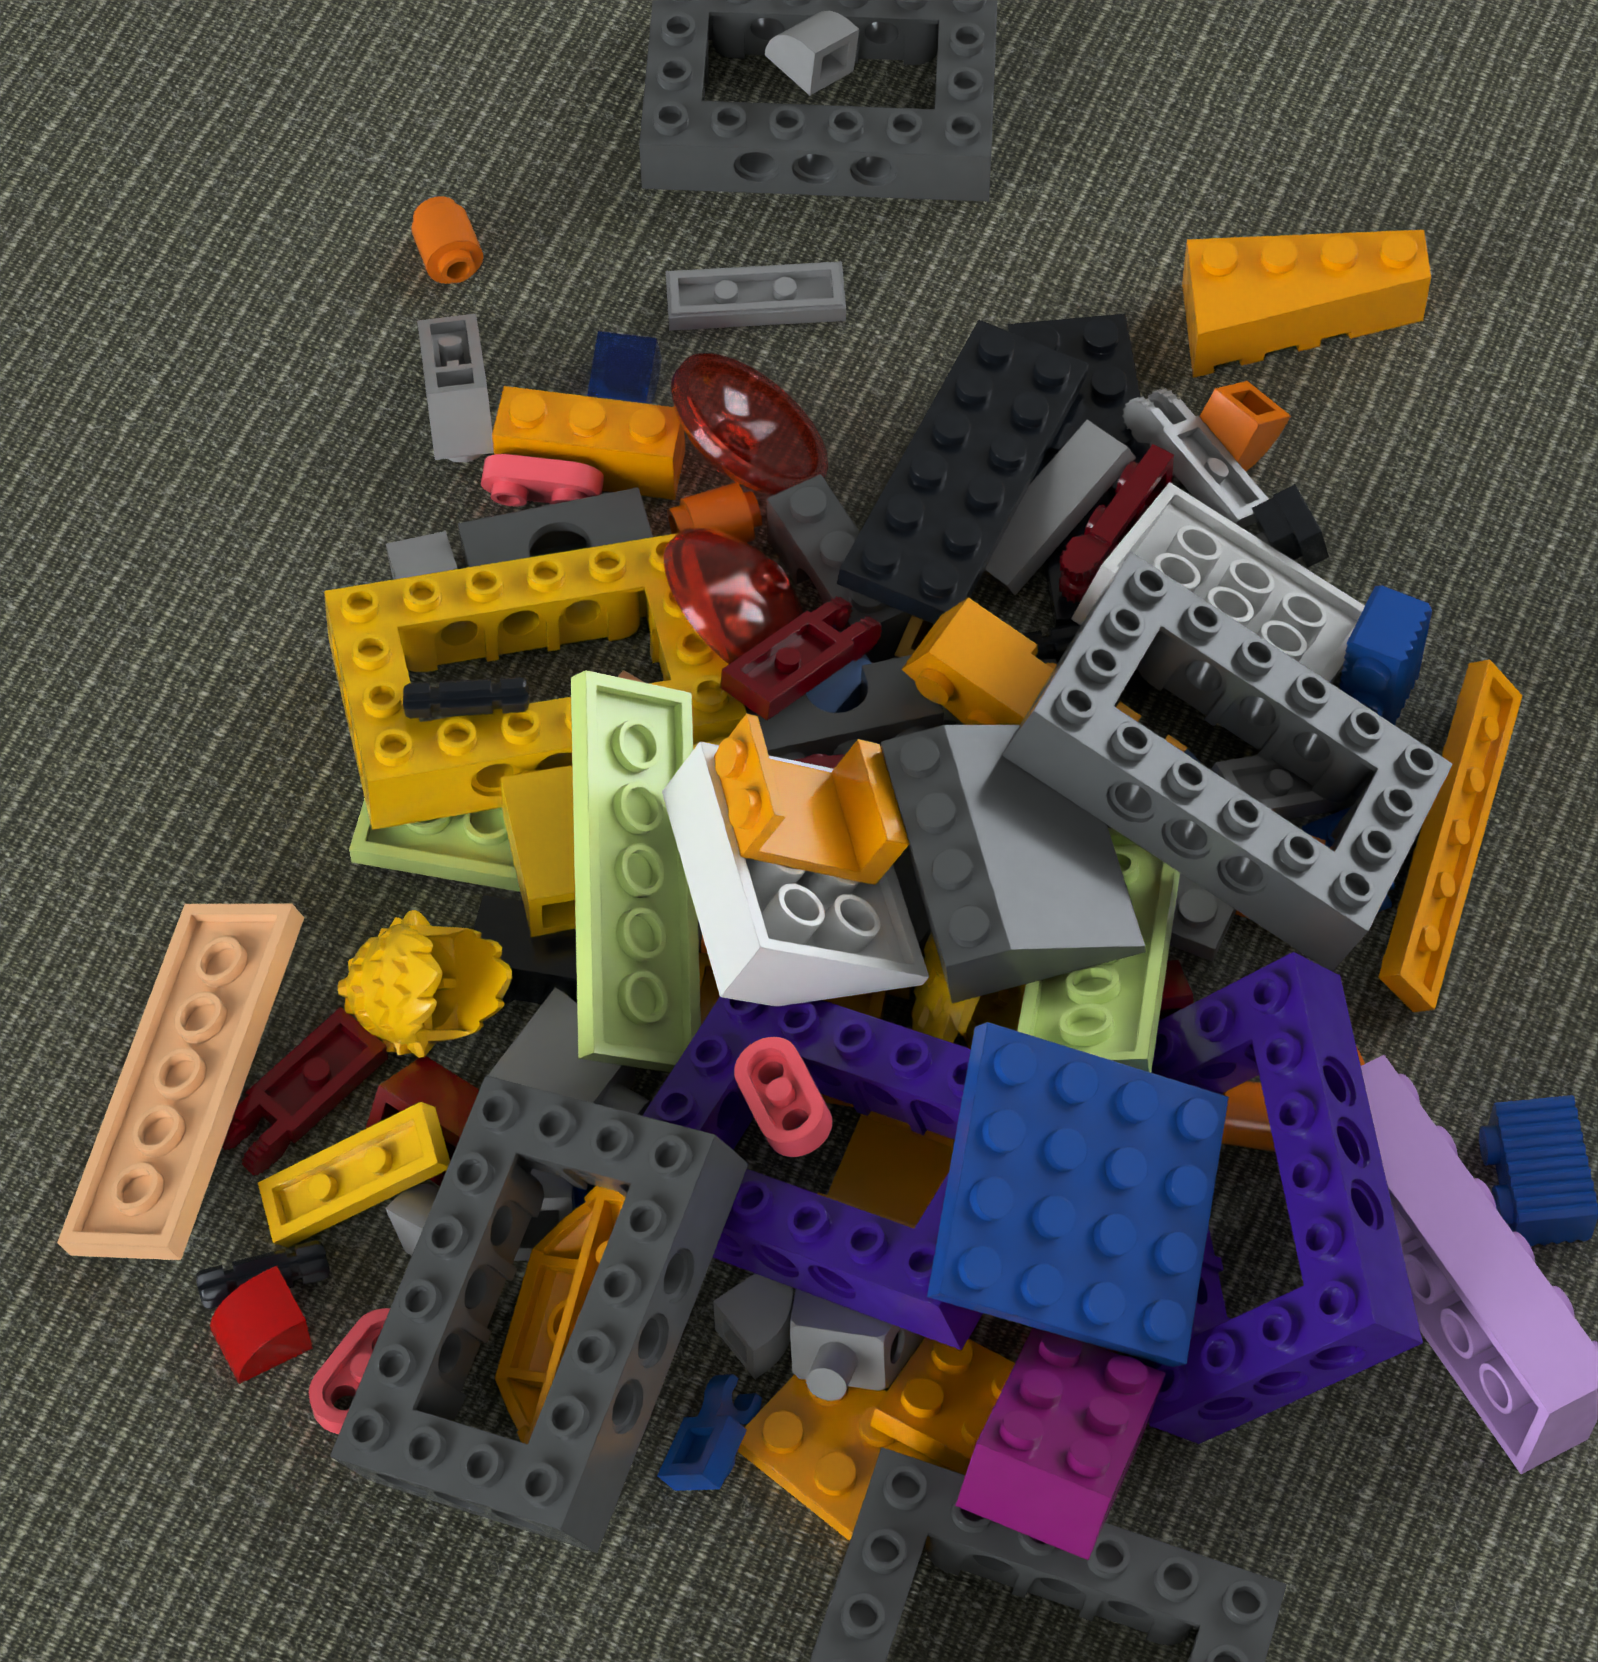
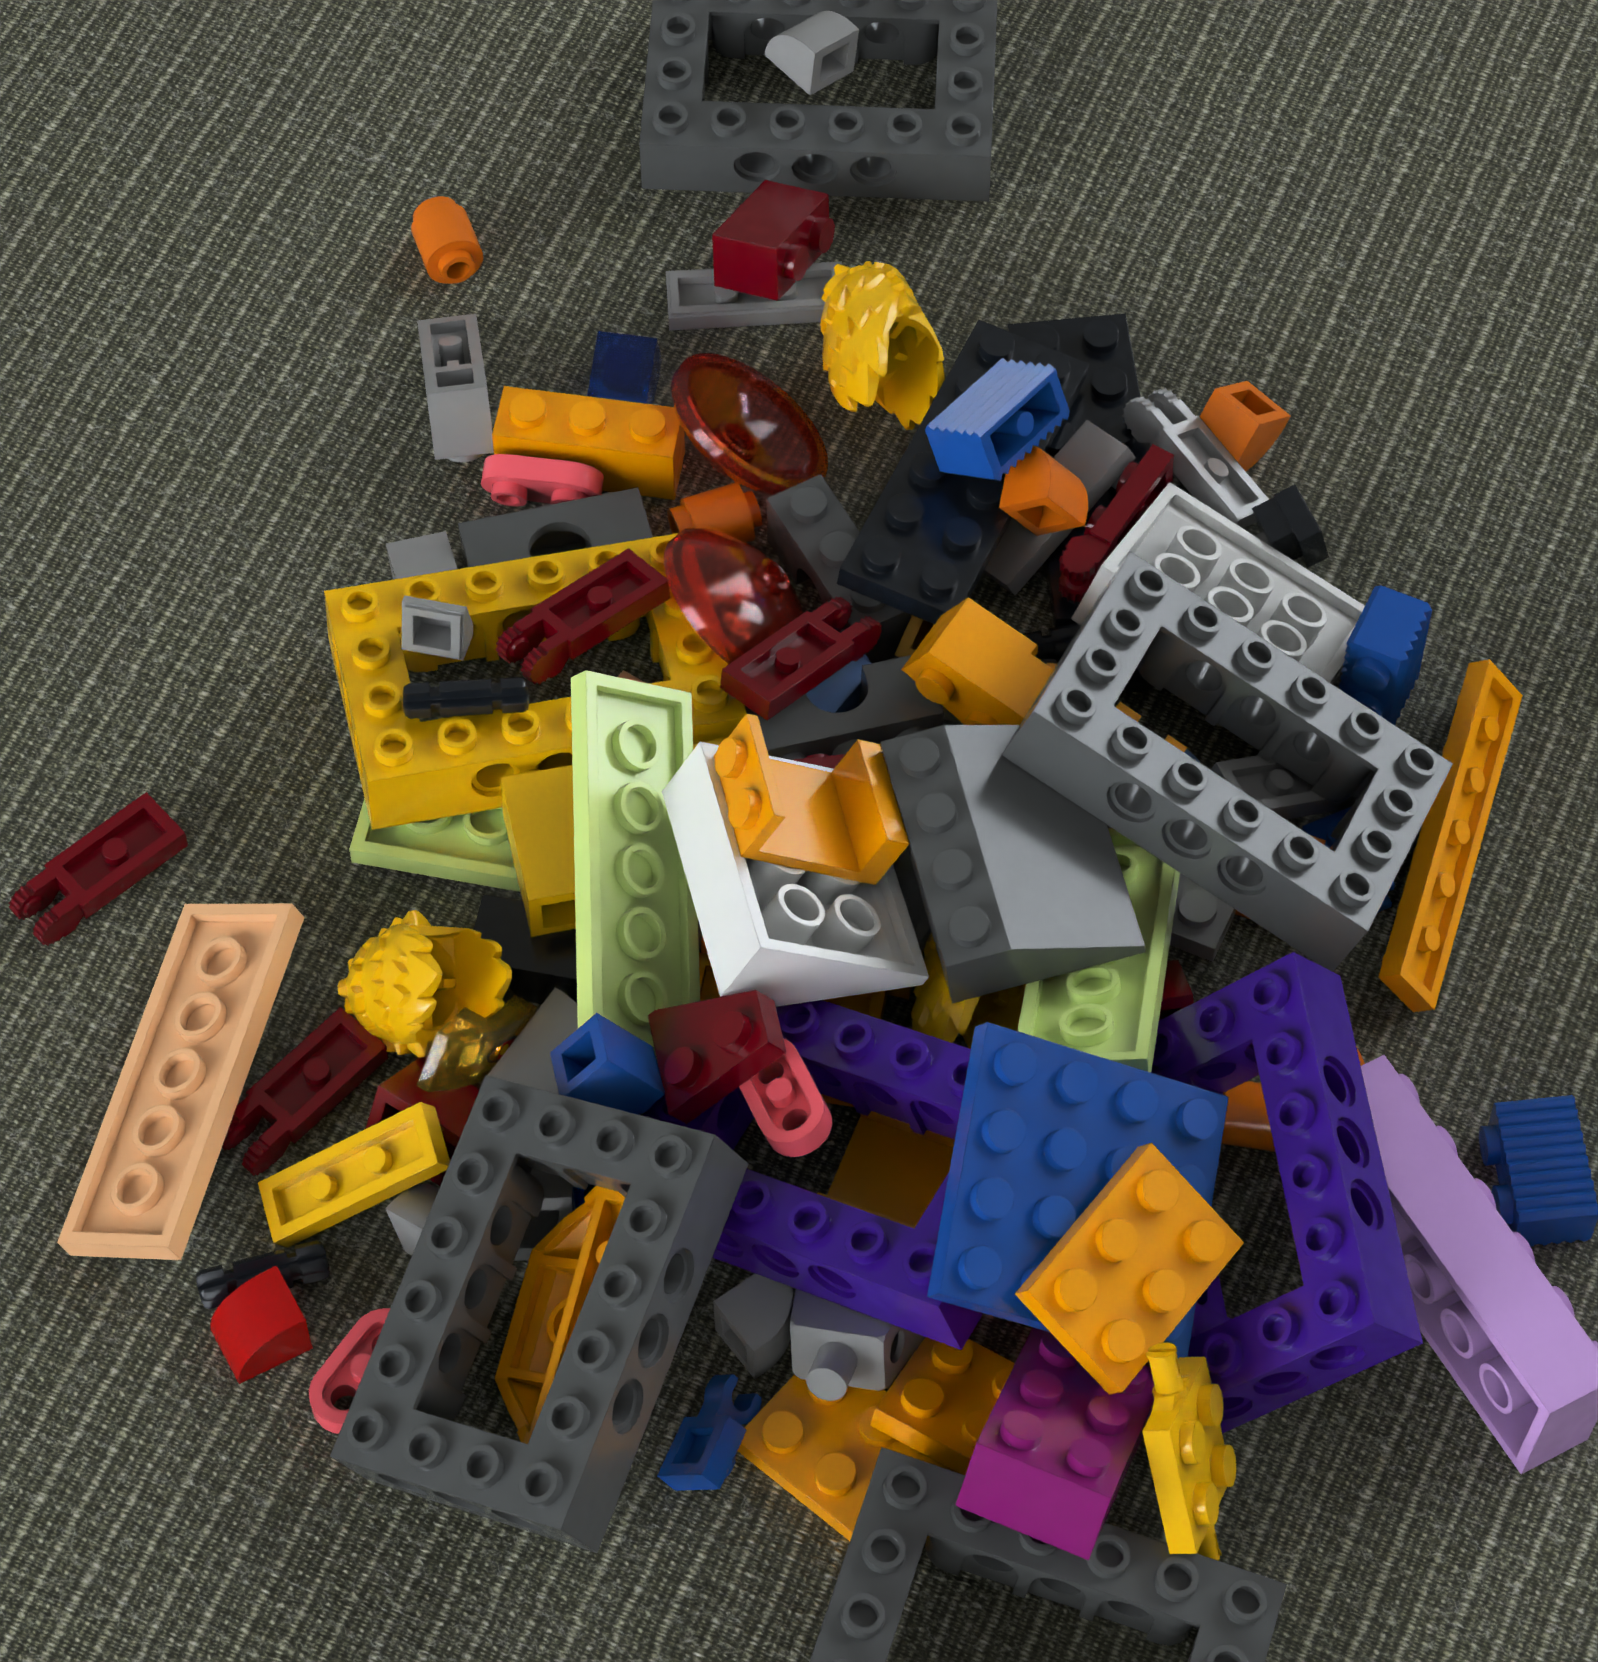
(99, 868): none -> dark red hinge
(435, 628): none -> light grey slope
(472, 1045): none -> clear yellow slope
(583, 615): none -> dark red hinge
(607, 1067): none -> blue brick
(713, 1048): none -> dark red wing
(772, 240): none -> dark red brick
(879, 343): none -> yellow head
(998, 420): none -> blue brick
(1044, 495): none -> orange brick
(1129, 1268): none -> light orange plate
(1187, 1450): none -> yellow plate
(1297, 290): light orange wedge -> none

